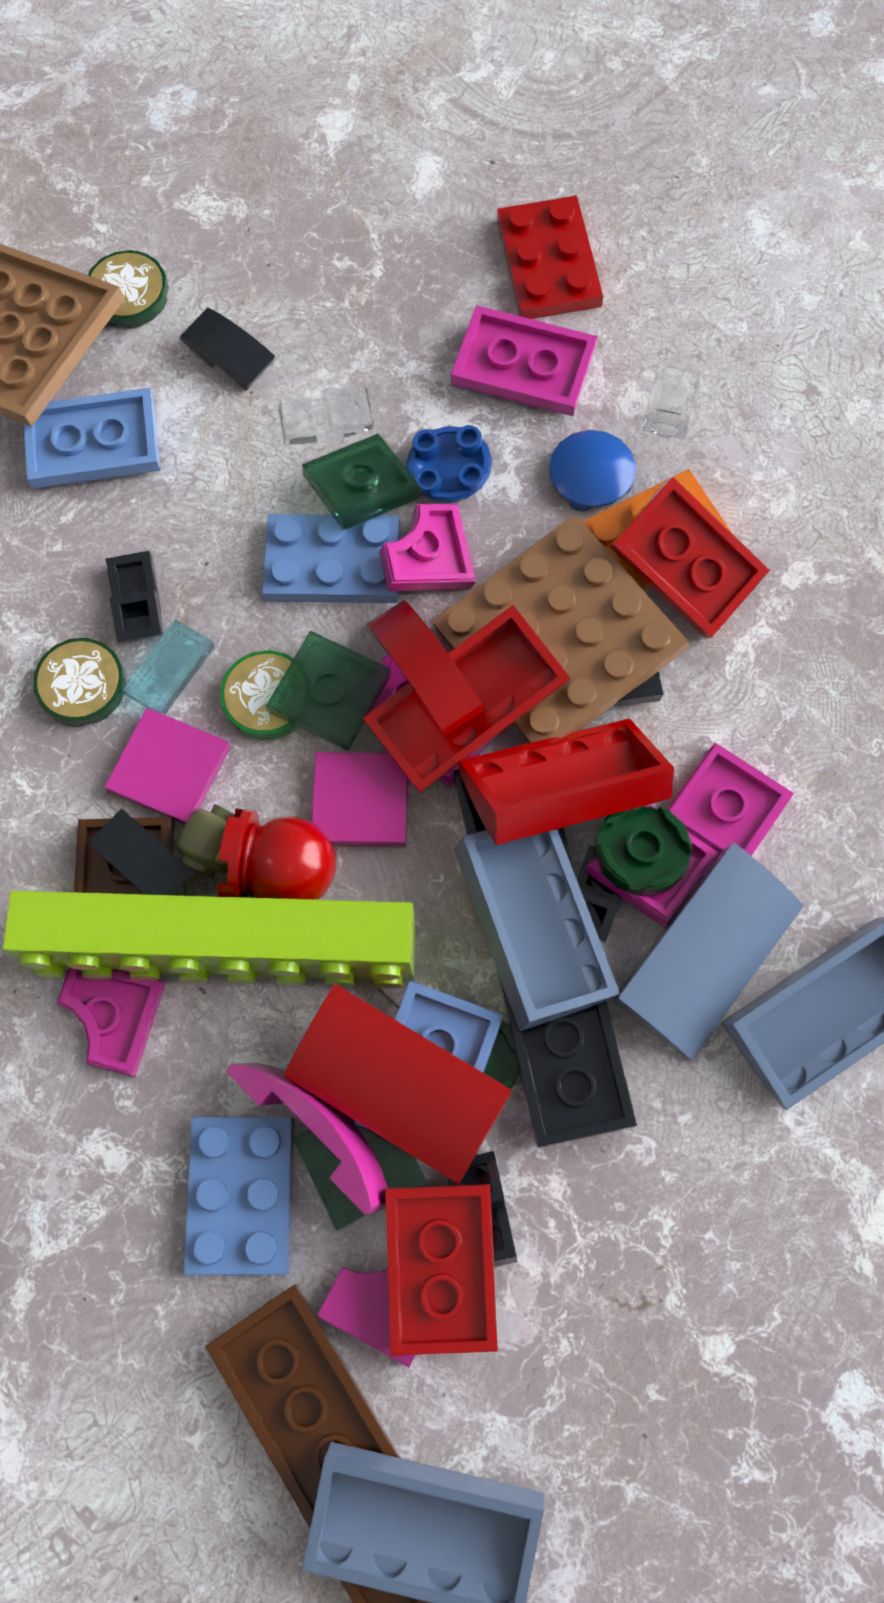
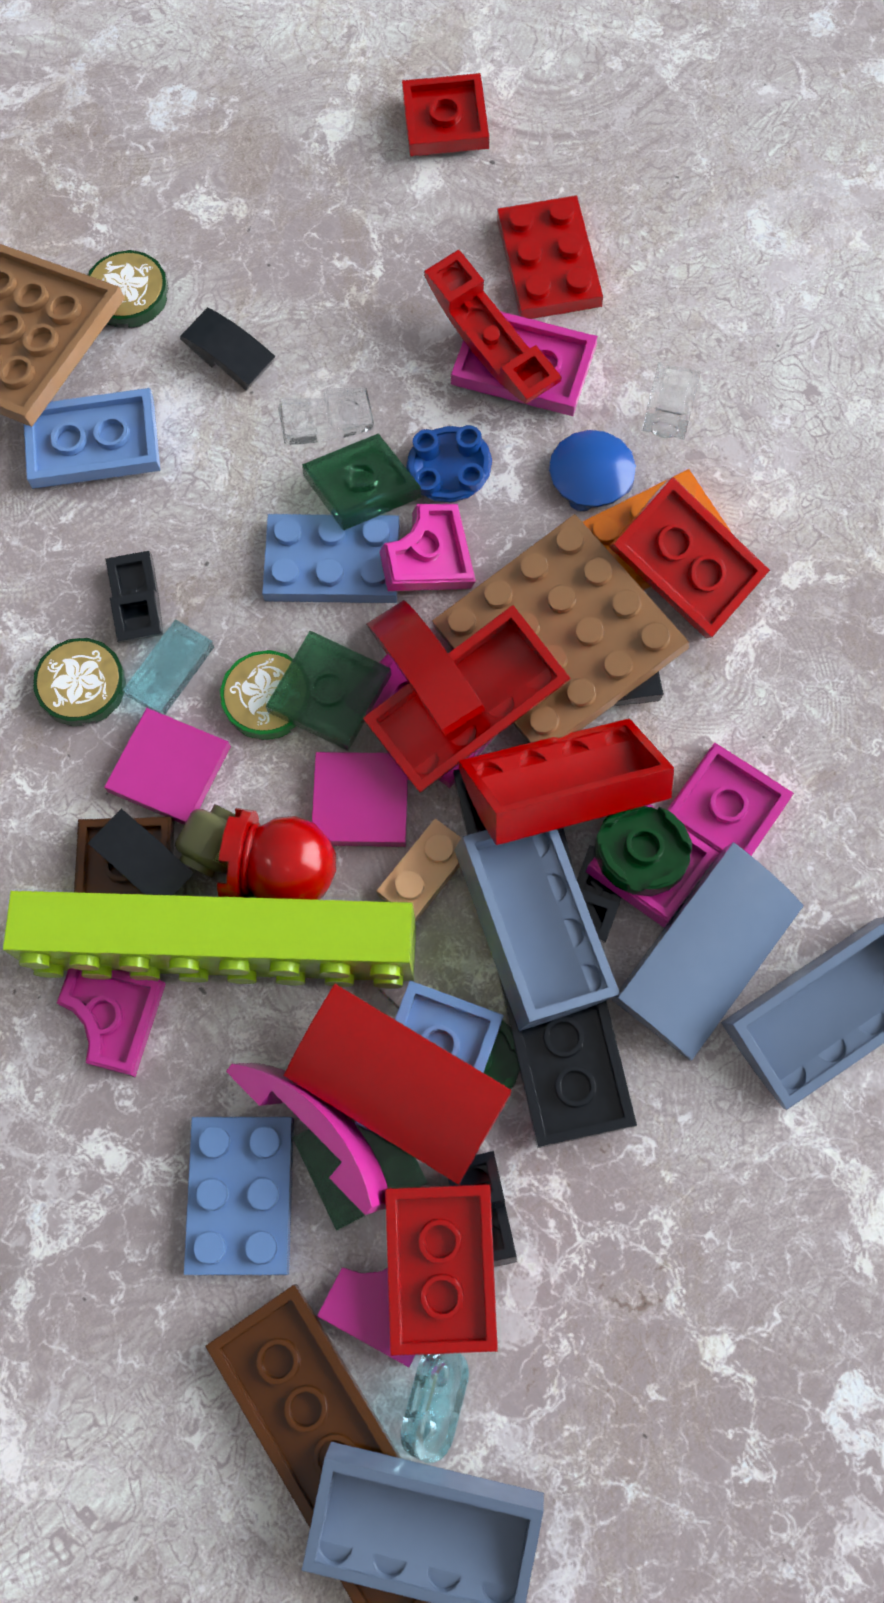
(423, 869): none -> light nougat plate
(434, 1406): none -> clear light blue plate
(445, 114): none -> red plate
(487, 332): none -> red slope

